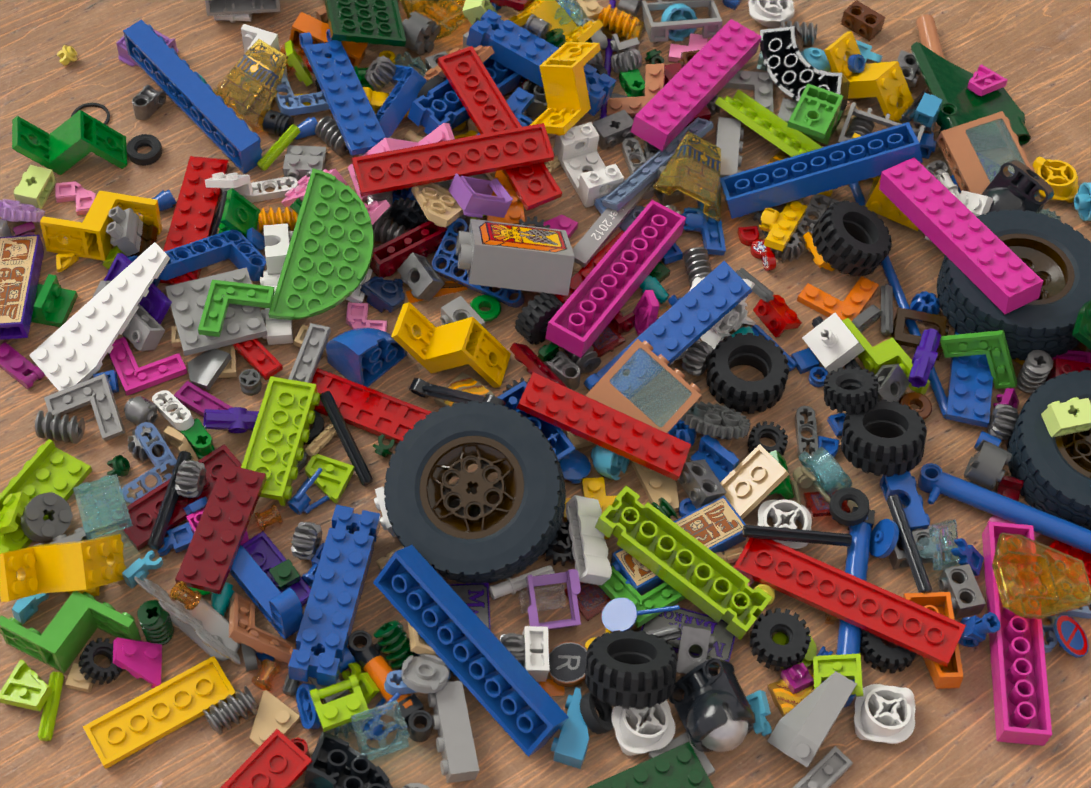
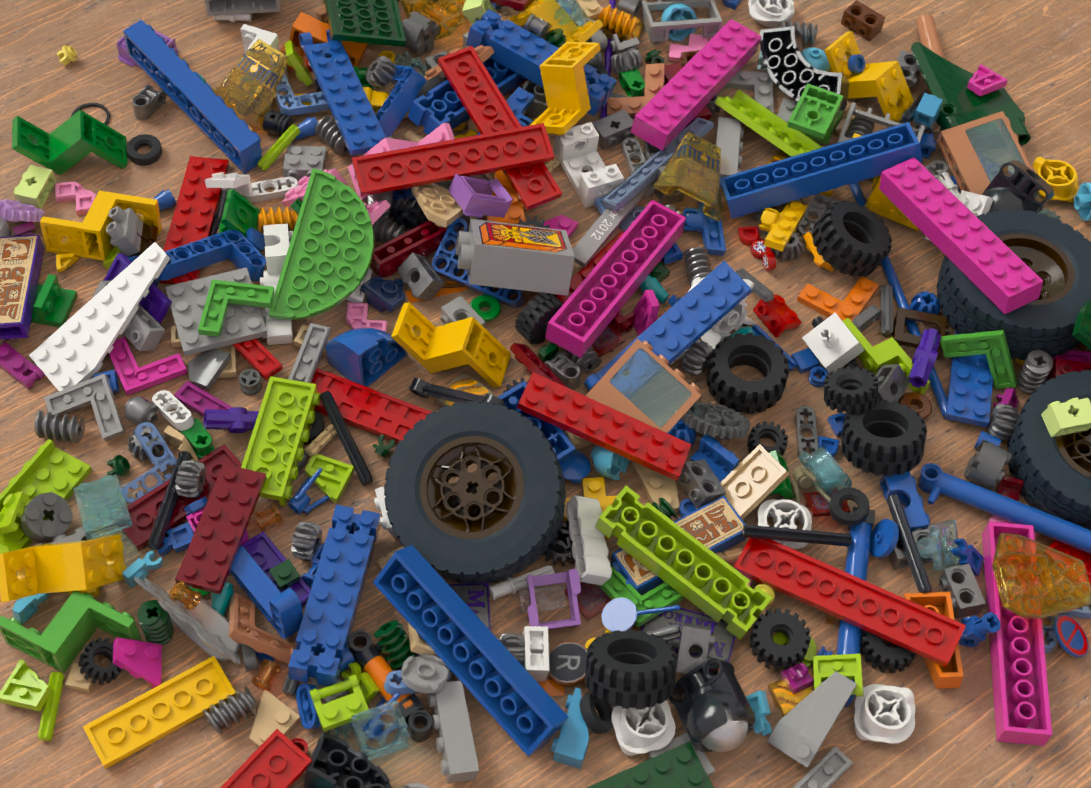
(865, 50): medium azure plate -> none

